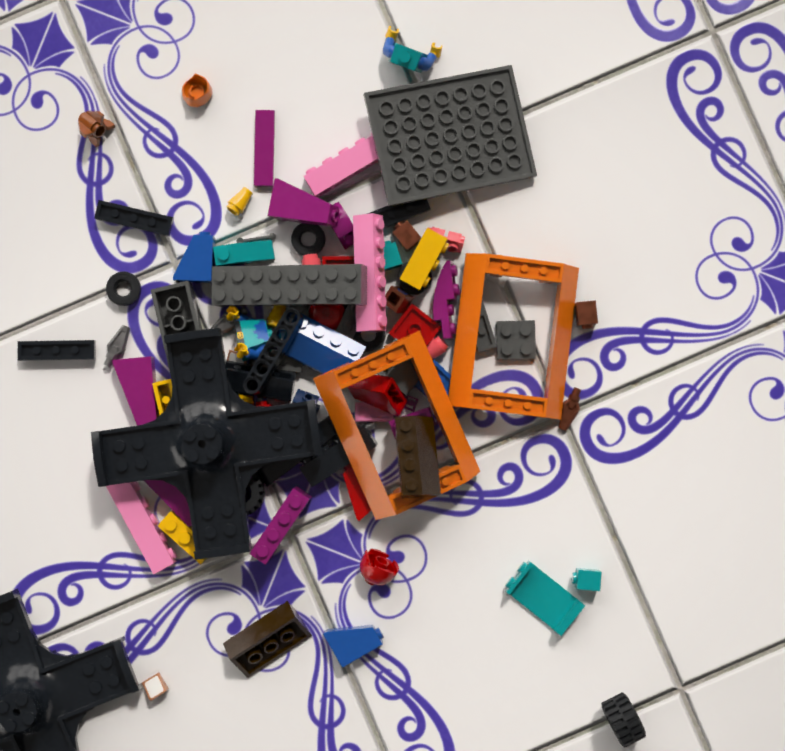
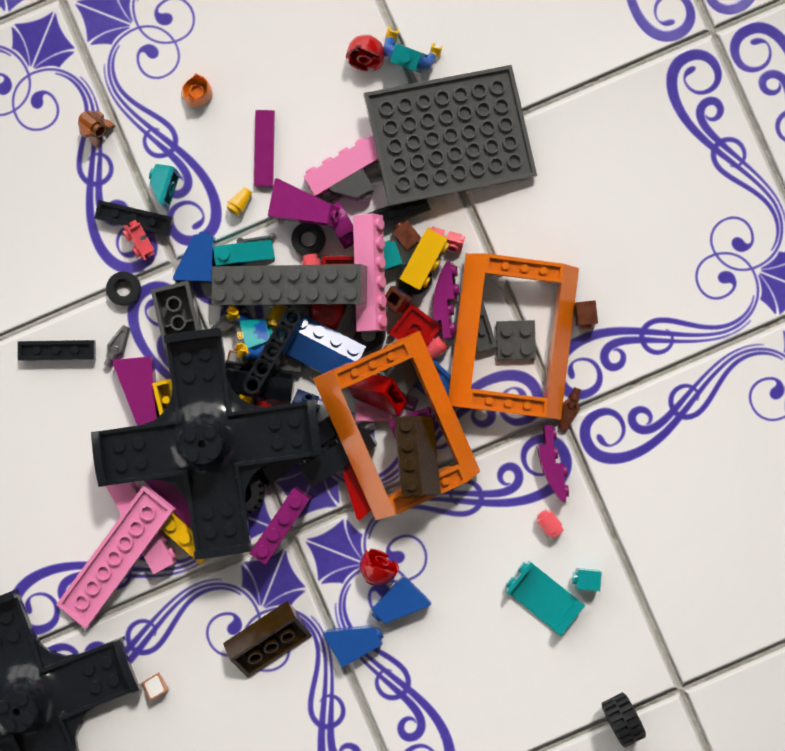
(115, 556): none -> bright pink plate
(140, 247): none -> coral hinge
(164, 183): none -> teal slope
(354, 187): none -> dark grey slope
(365, 53): none -> red cylinder
(399, 601): none -> blue slope
(549, 523): none -> coral brick
(554, 472): none -> magenta slope

